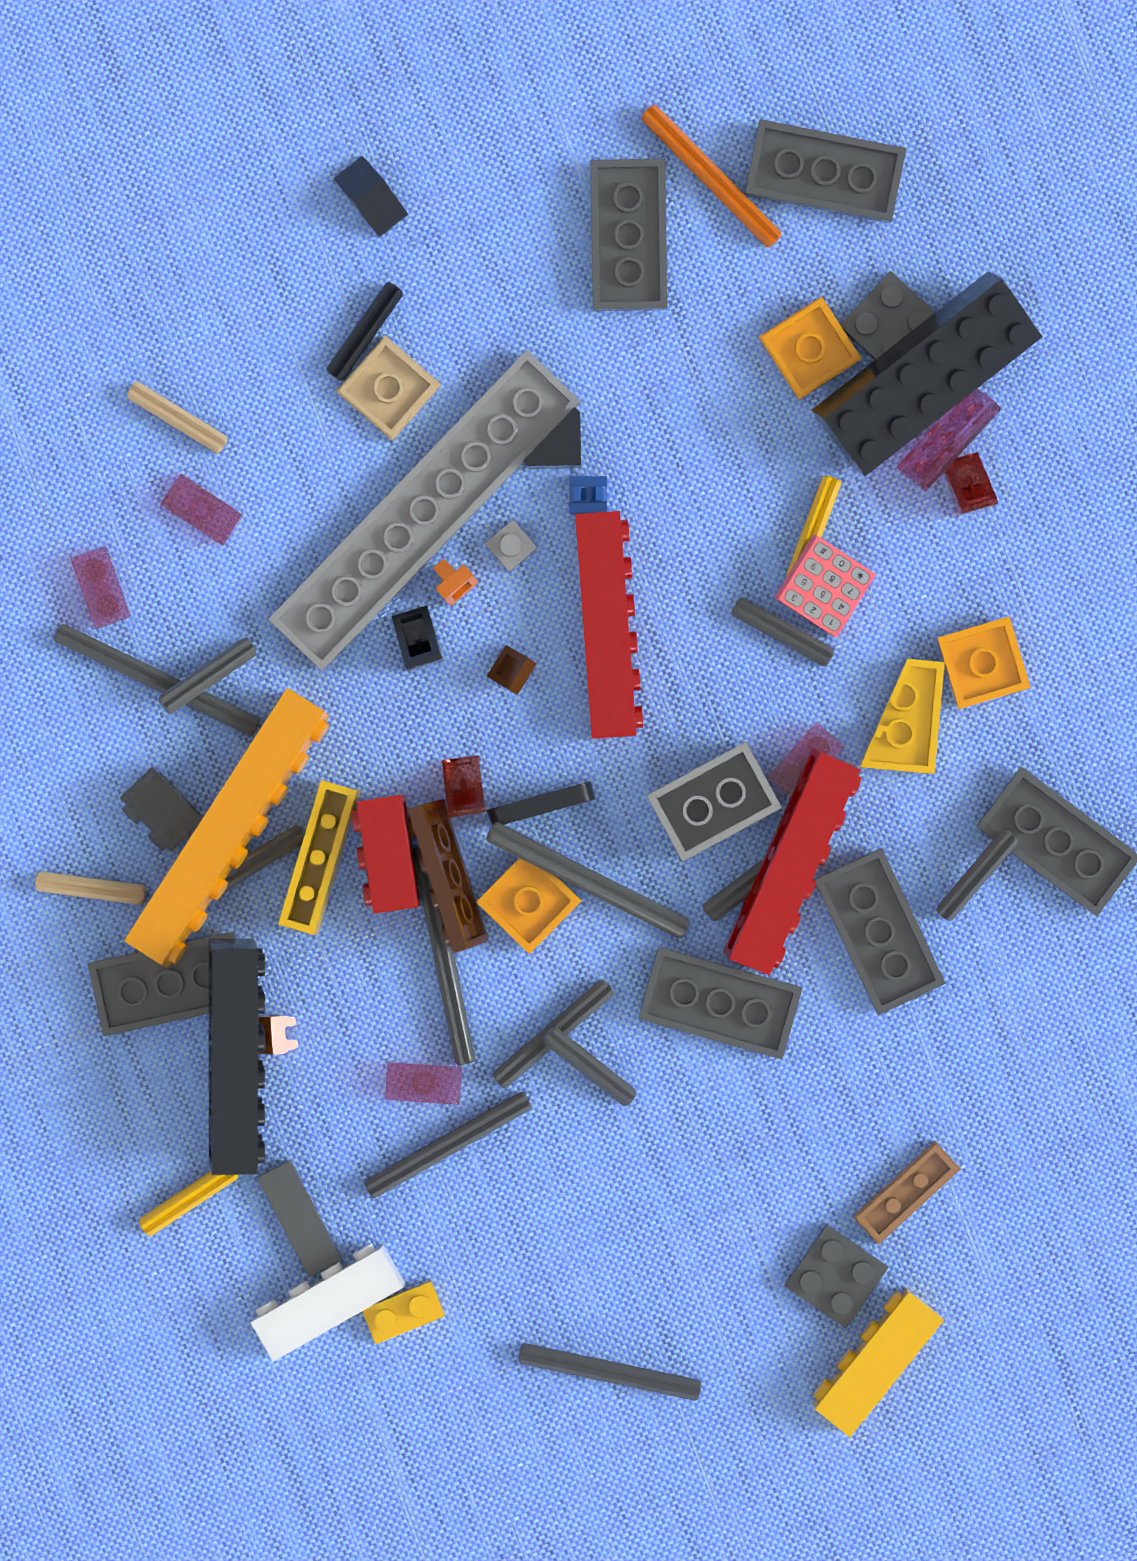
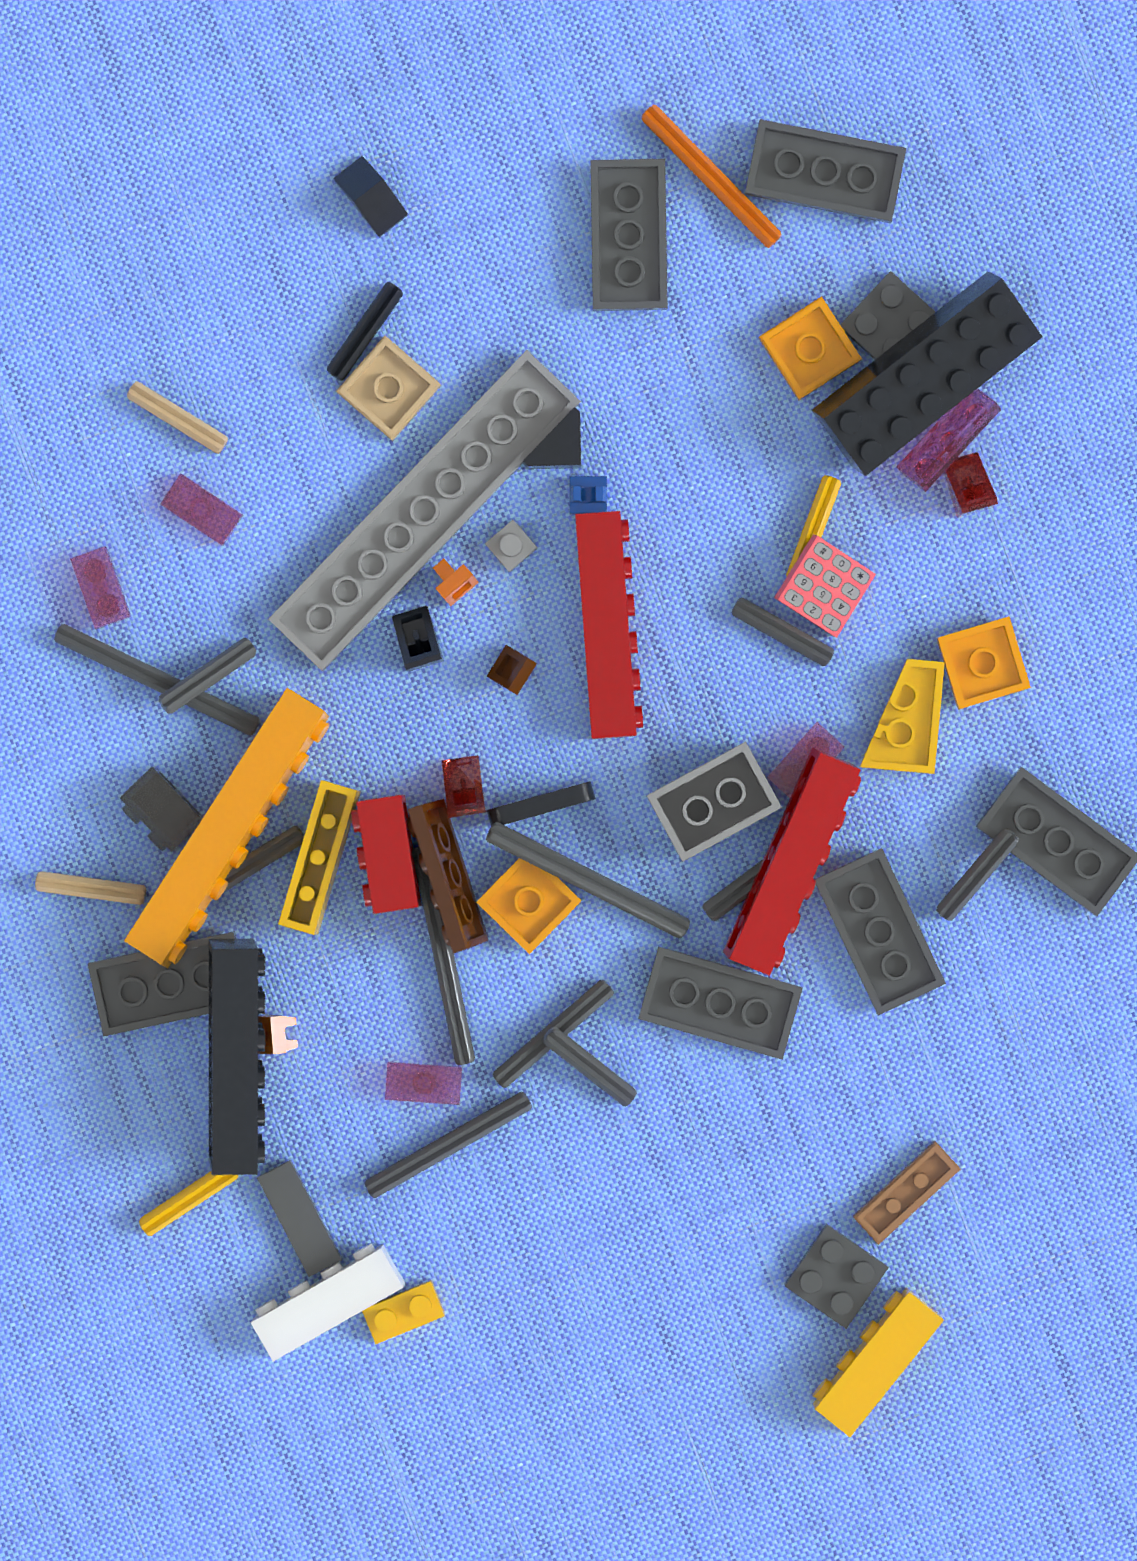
(609, 1371): dark grey axle -> none

